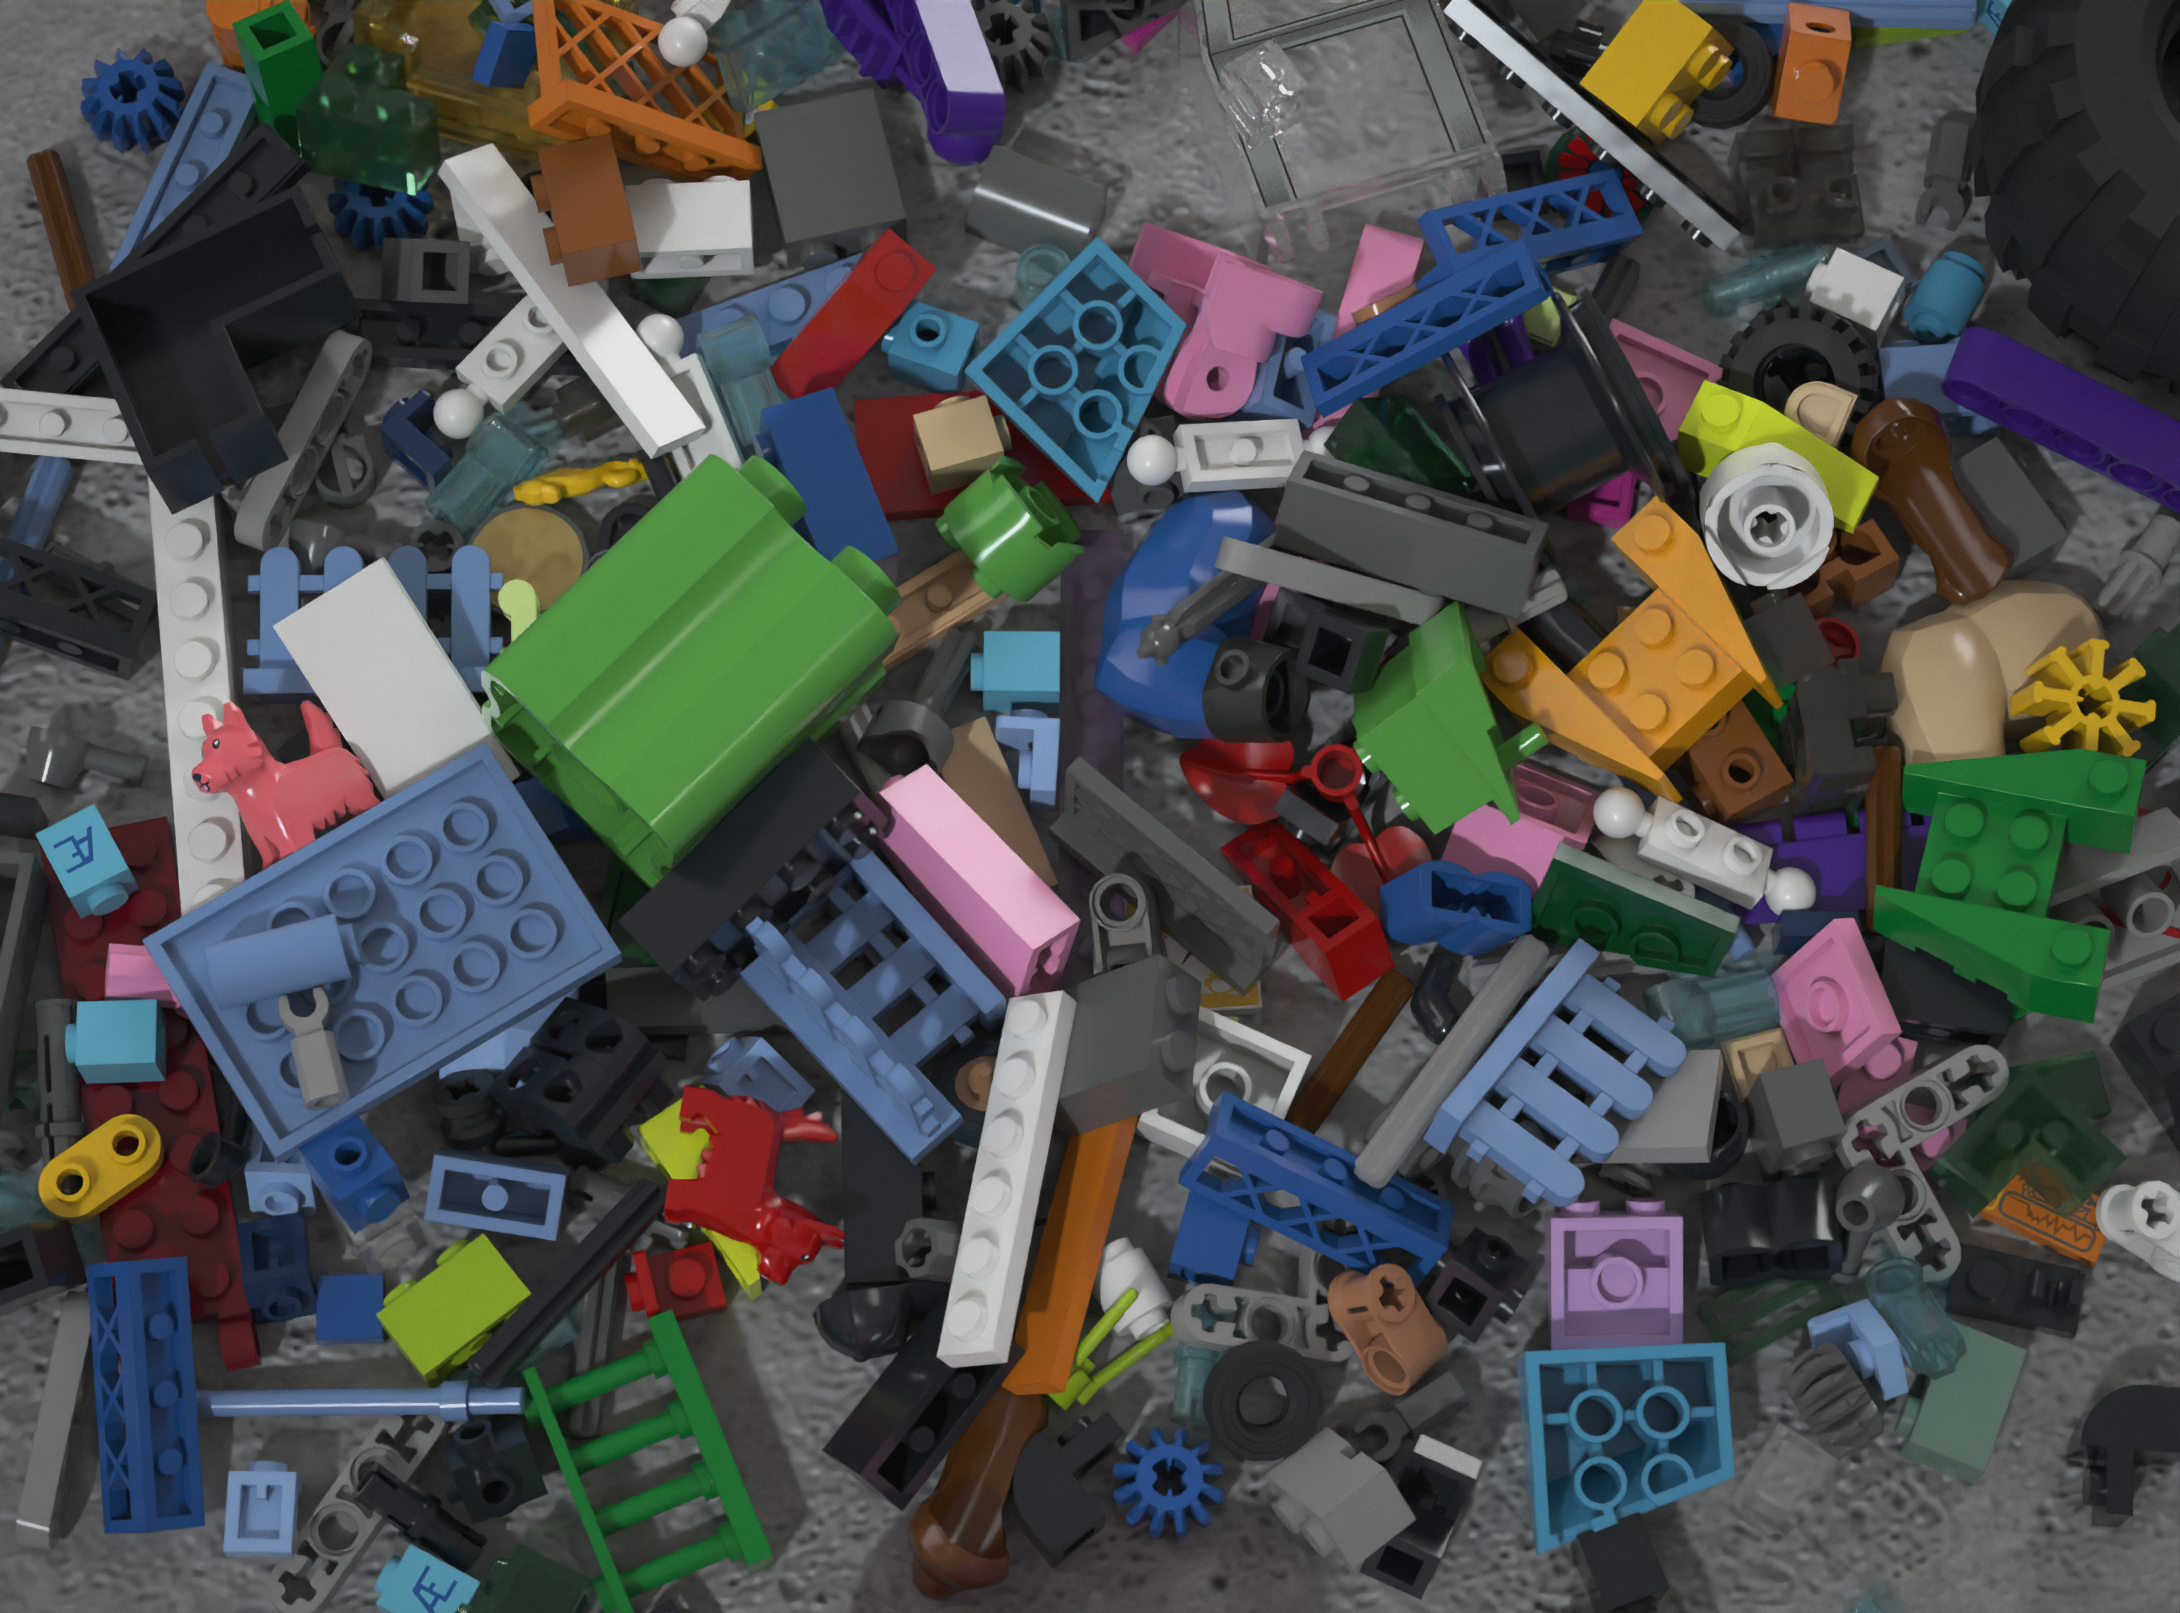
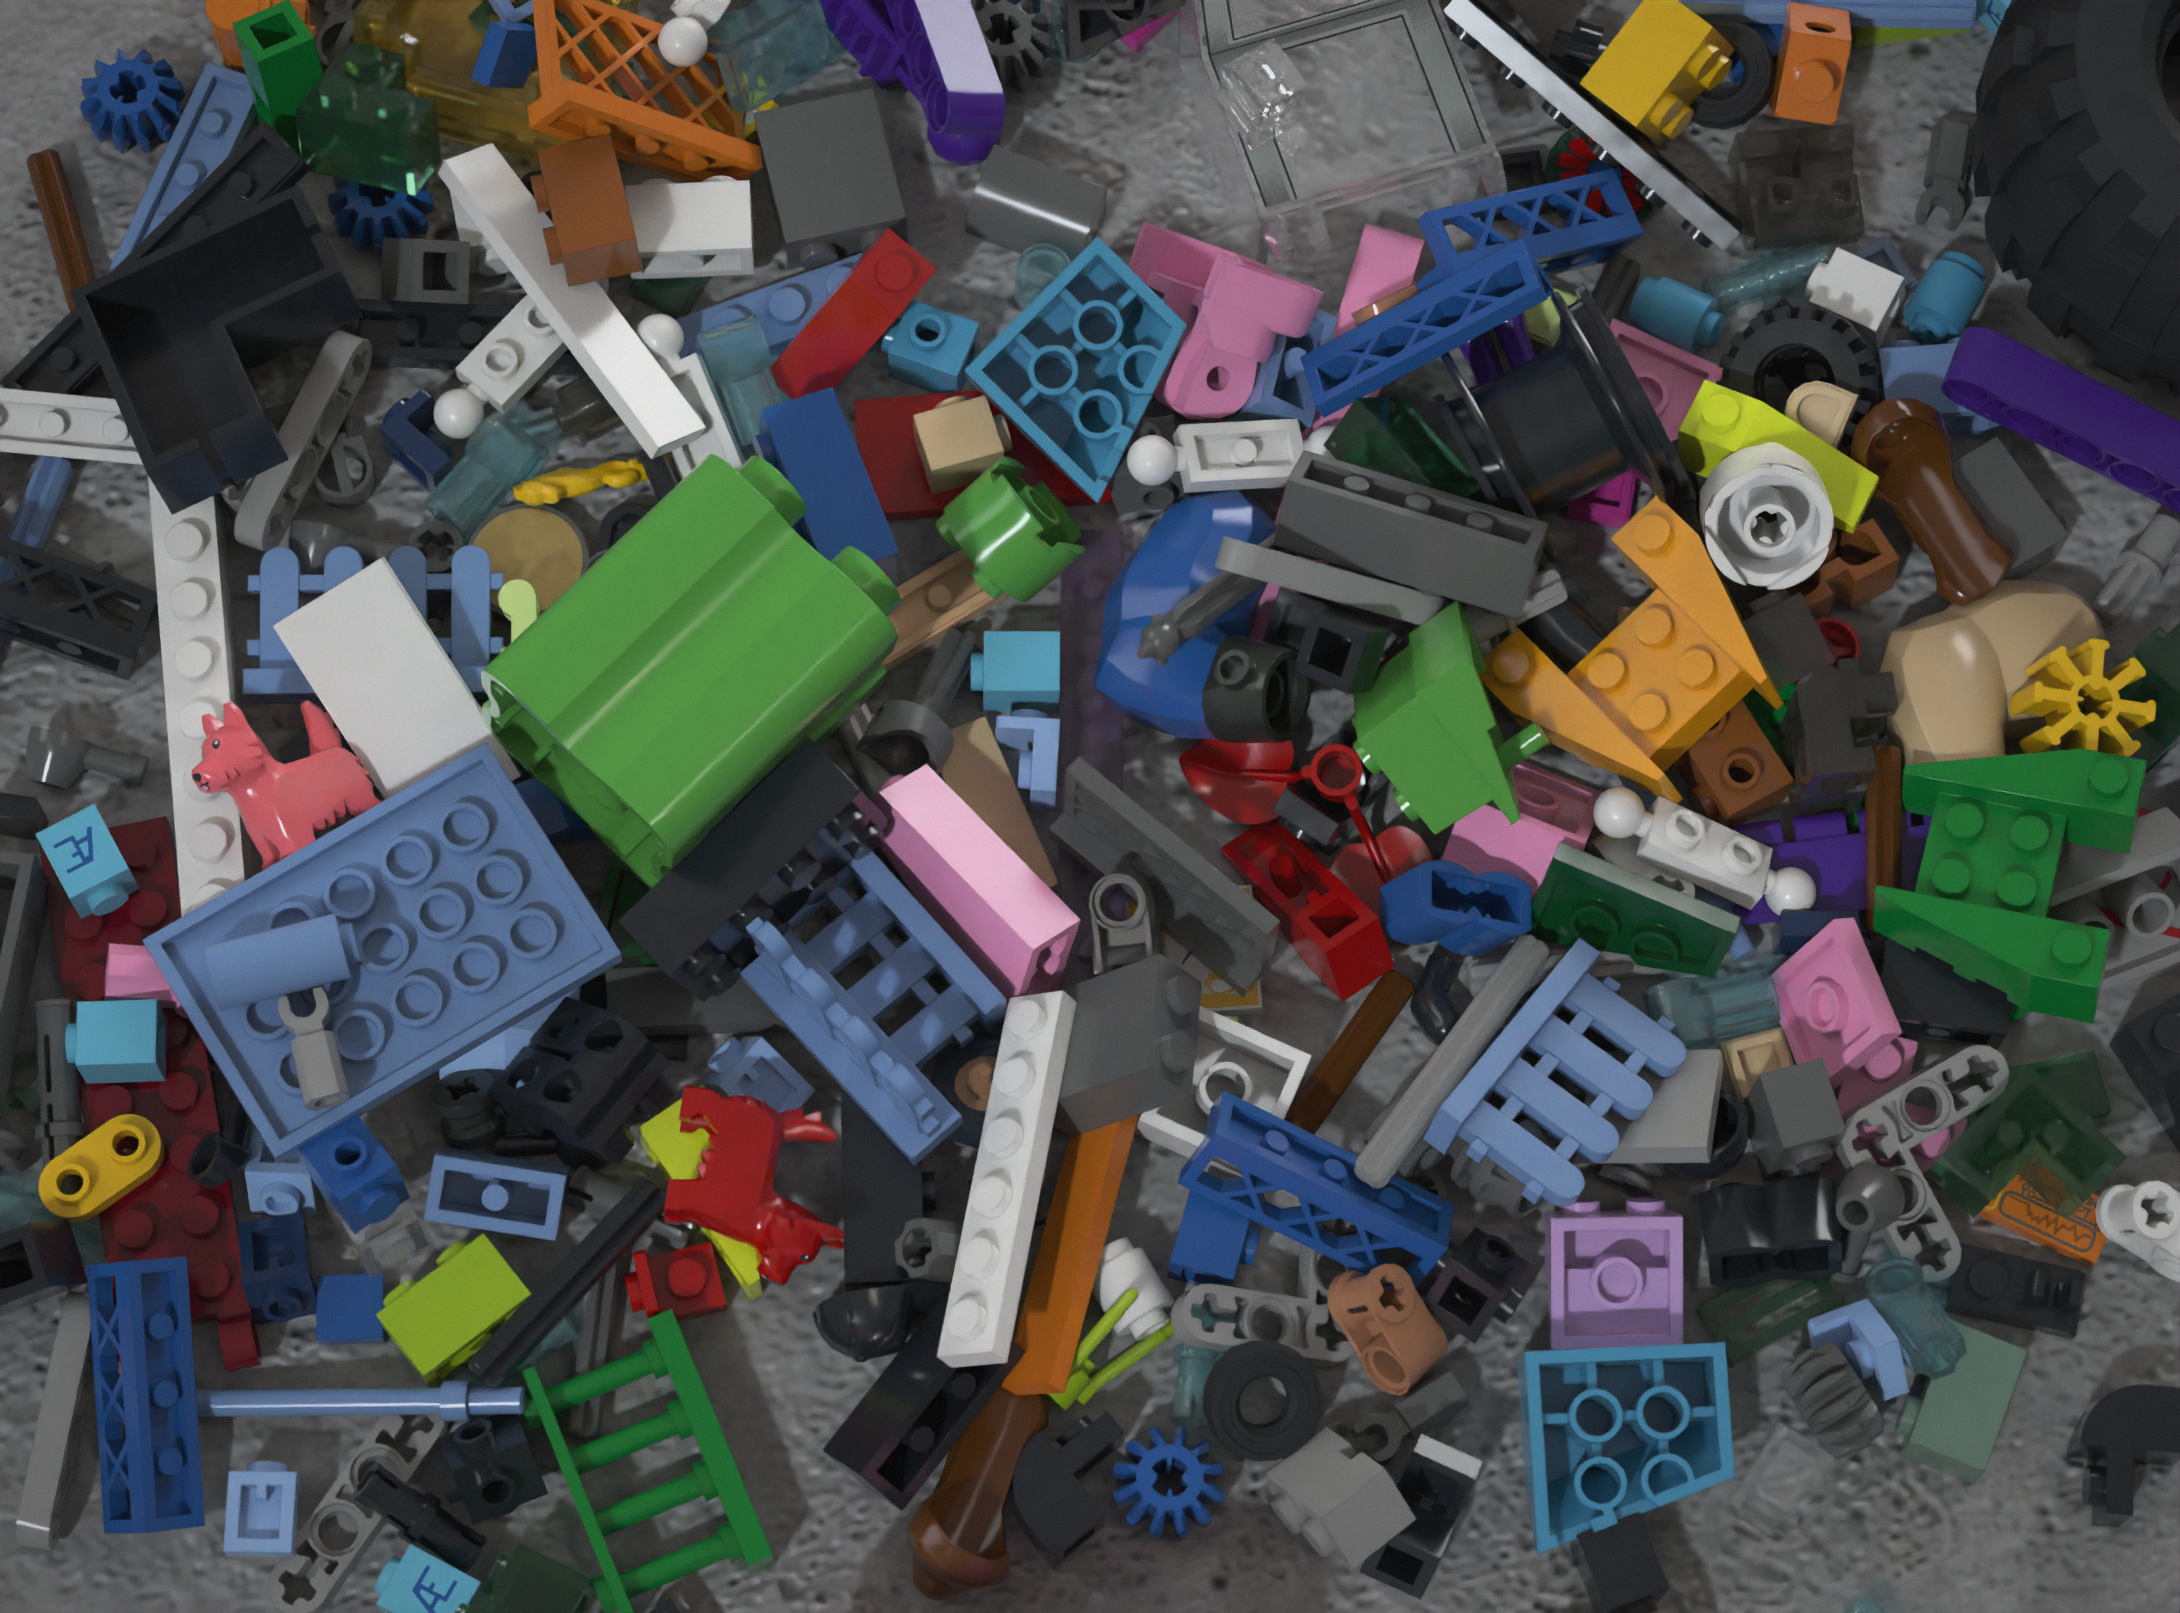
(1677, 314): none -> dark azure brick

